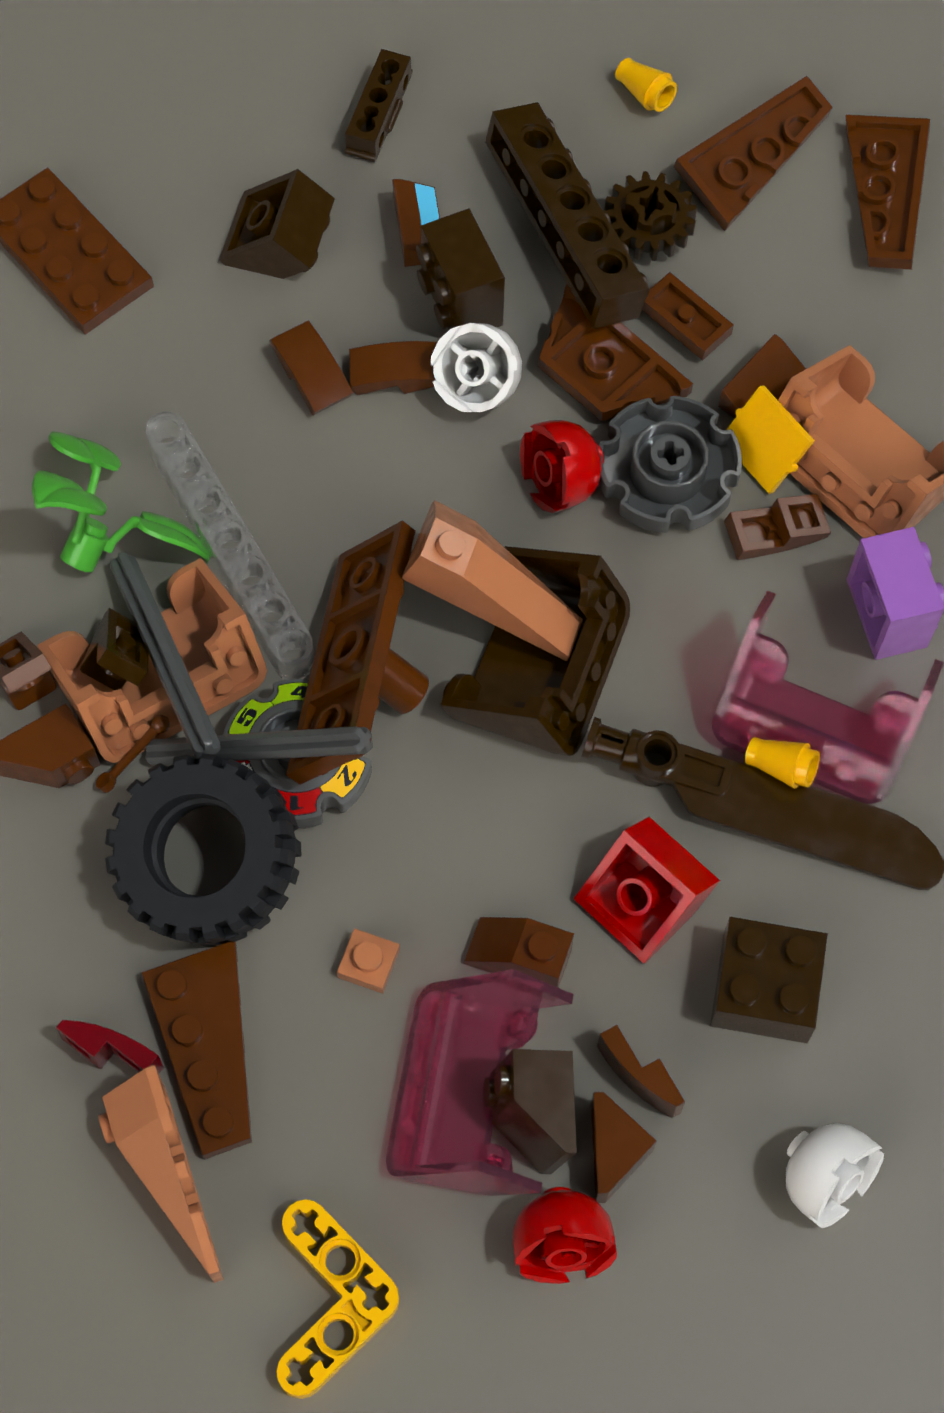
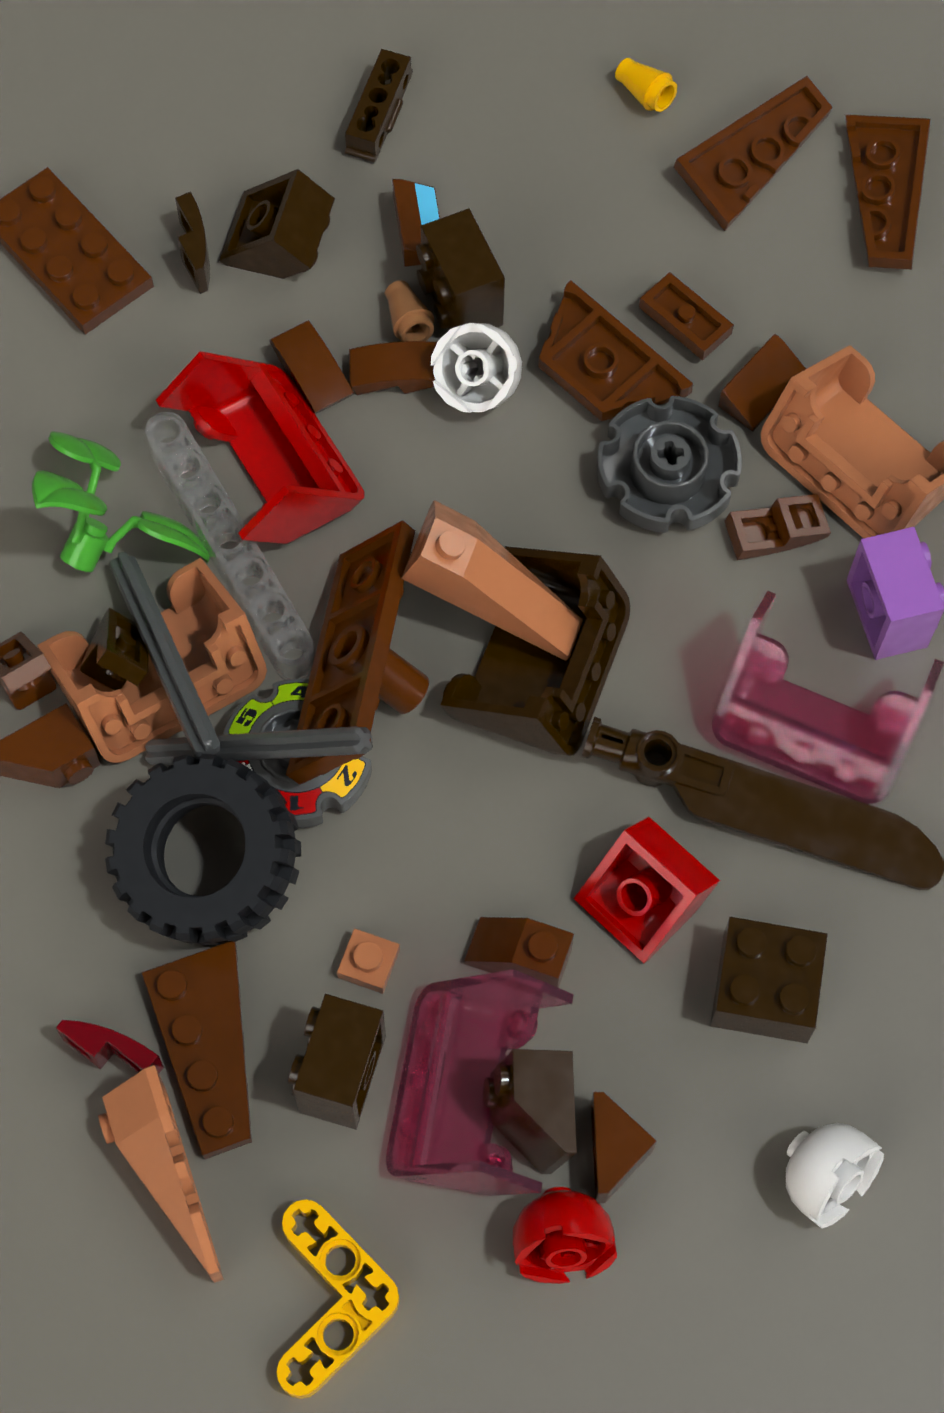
(106, 780): reddish brown hinge -> none
(193, 243): none -> dark brown slope
(275, 439): none -> red windscreen
(338, 1060): none -> dark brown brick
(408, 313): none -> medium nougat cone
(562, 464): red cylinder -> none
(566, 215): dark brown brick -> none
(650, 1083): reddish brown slope -> none
(668, 225): dark brown gear -> none
(769, 439): yellow piece -> none
(784, 760): yellow cone -> none

